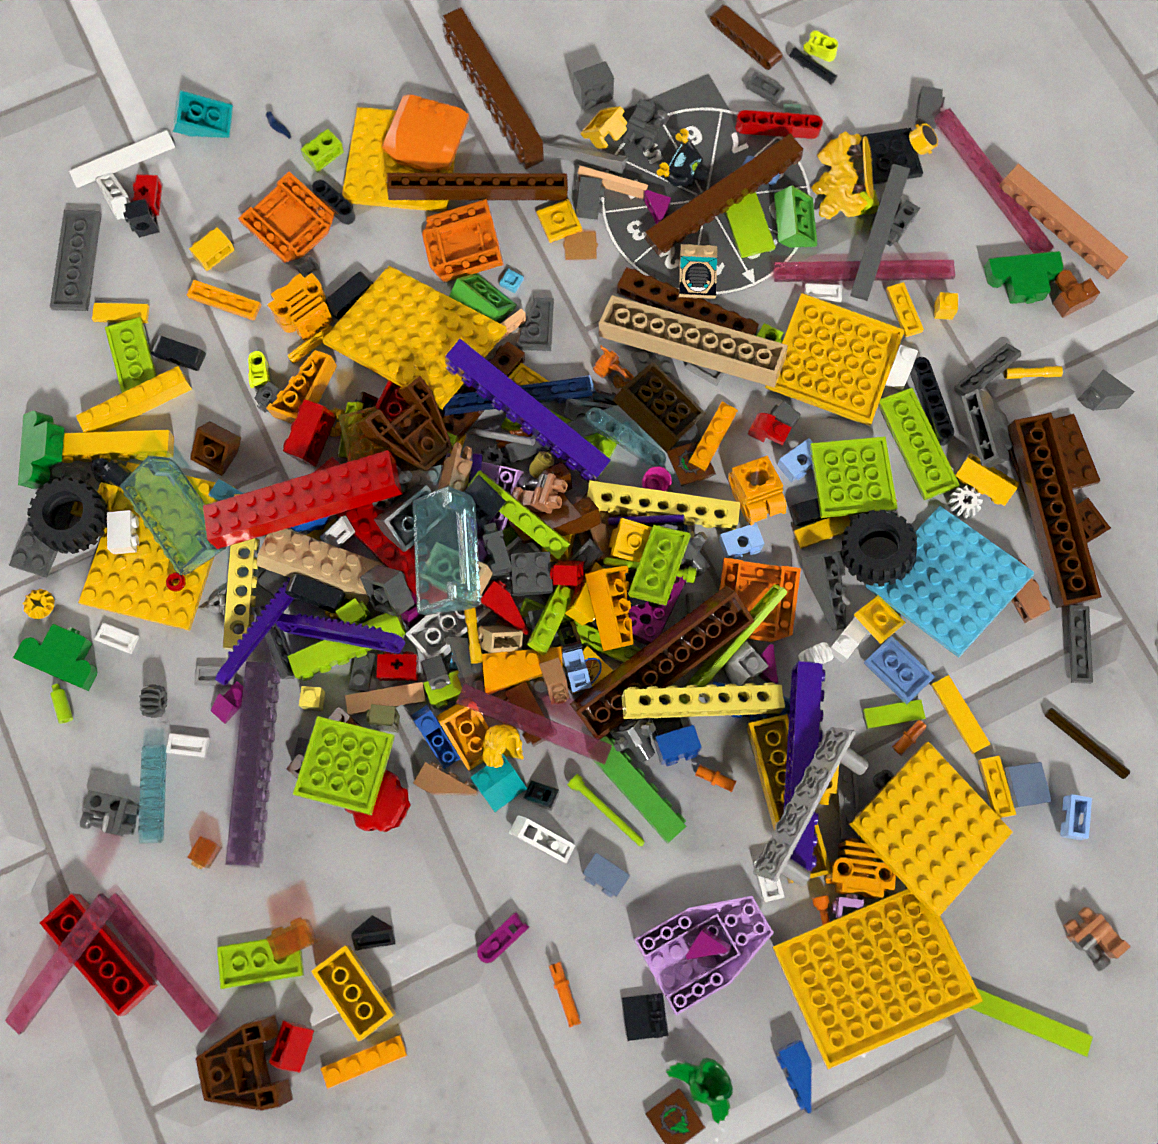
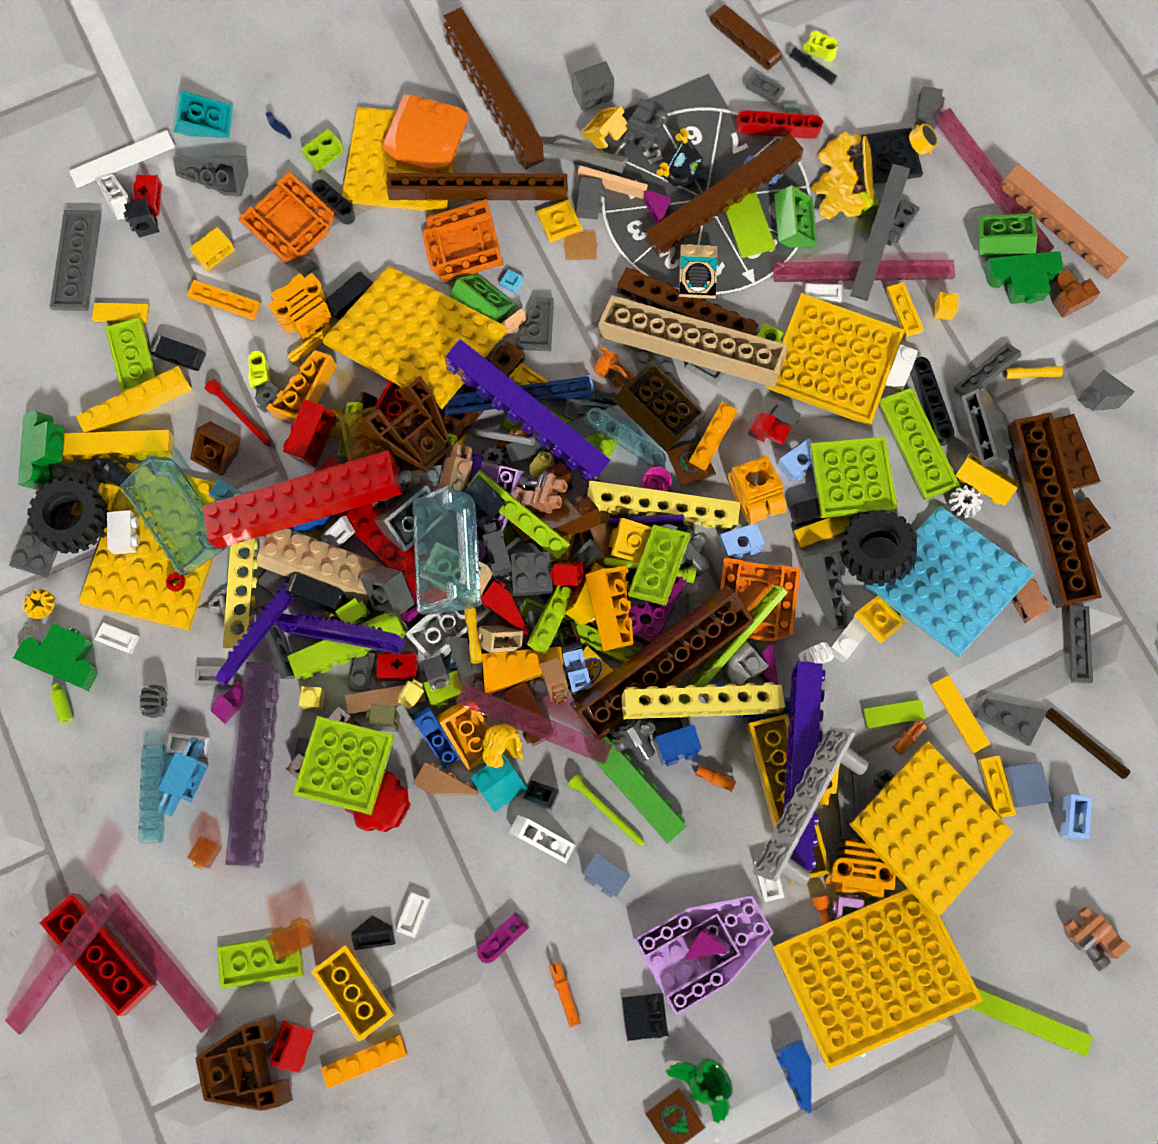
(115, 815): dark grey hips -> none
(182, 776): none -> dark azure brick
(214, 387): none -> red piece
(216, 172): none -> dark grey wedge
(410, 694): none -> light yellow brick
(412, 914): none -> white tile
(899, 670): medium blue plate -> none
(1007, 234): none -> bright green slope
(1012, 719): none -> dark grey wing

